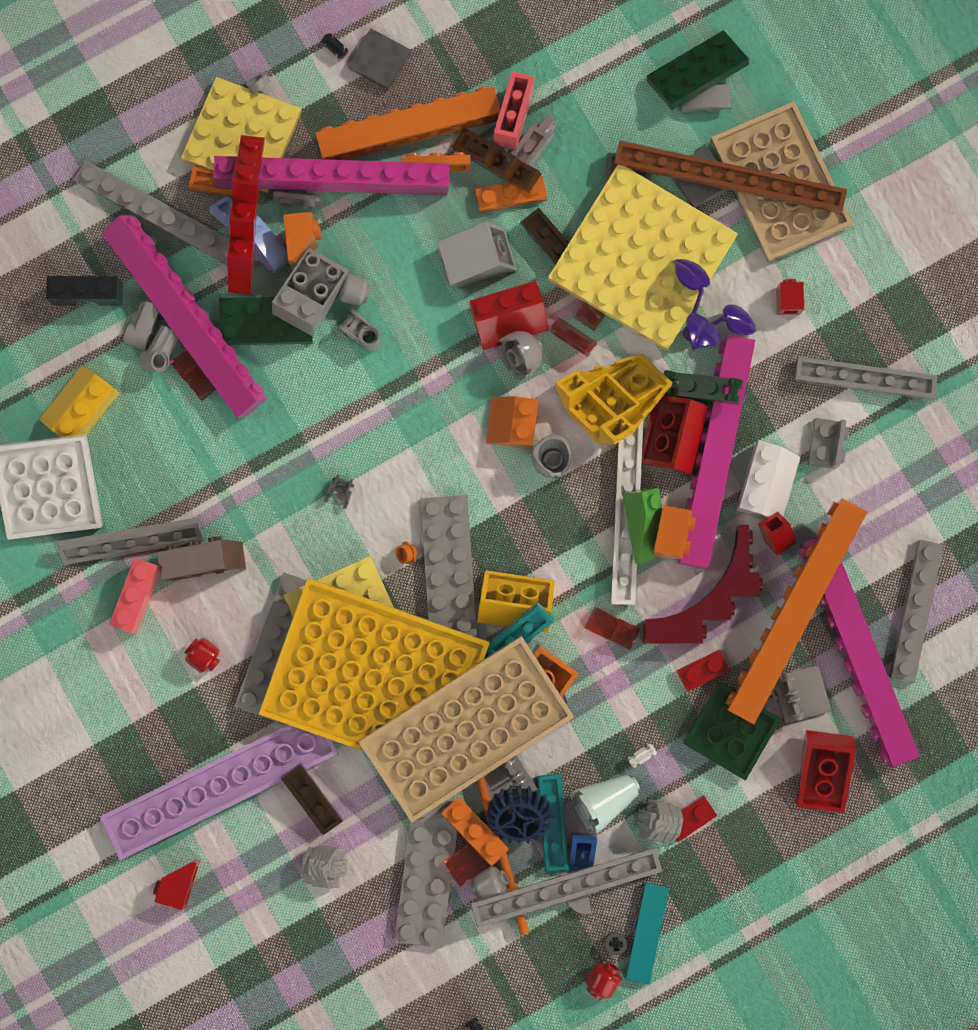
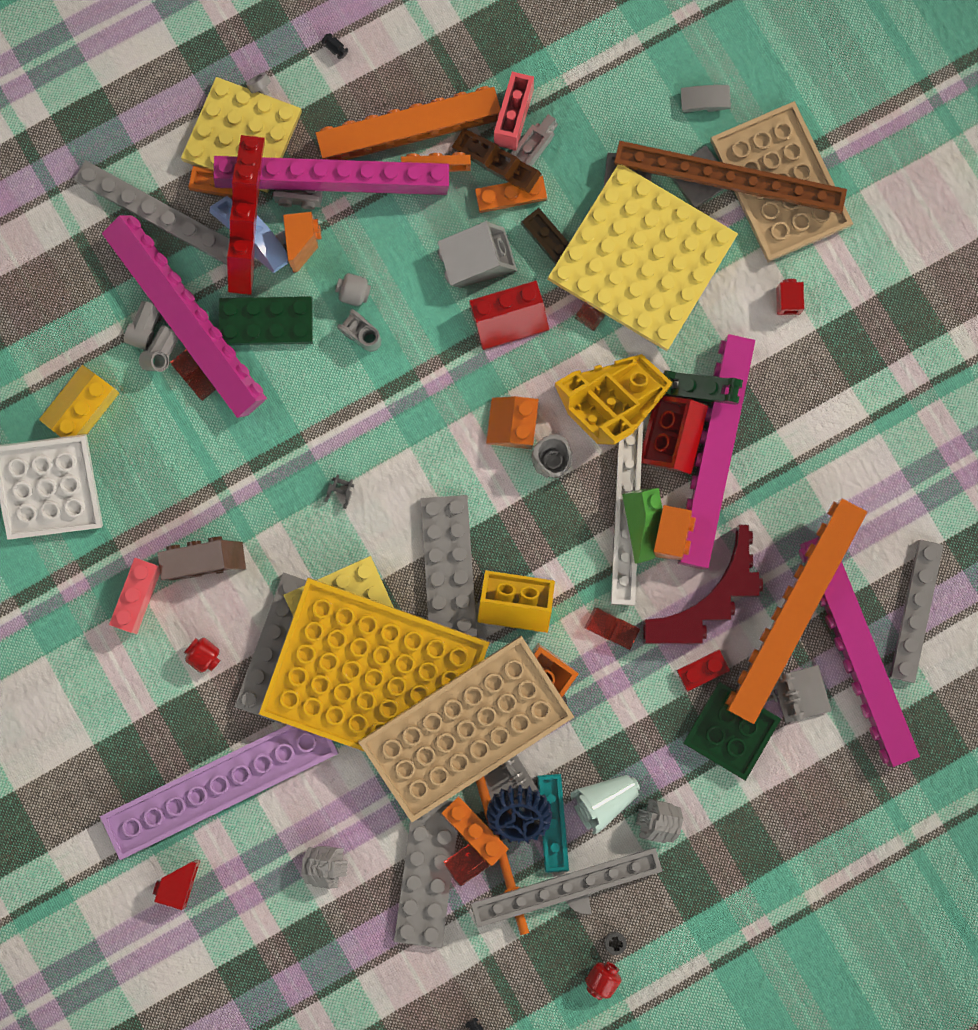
(96, 289): black arch -> none
(129, 541): light grey plate -> none
(309, 291): light grey slope -> none
(311, 799): dark brown plate -> none
(379, 59): flat silver tile -> none
(406, 553): orange plate -> none
(489, 883): light grey head -> none
(521, 353): light grey cylinder -> none
(527, 625): teal tile -> none
(573, 337): clear red slope -> none
(582, 851): blue slope -> none
(642, 755): white piece -> none
(647, 933): teal tile -> none
(695, 816): red plate -> none
(697, 70): dark green plate -> none
(698, 329): dark purple plant -> none
(767, 480): white slope -> none
(777, 533): red brick -> none
(825, 771): red slope -> none
(828, 443): light grey bracket -> none
(865, 378): light grey plate -> none

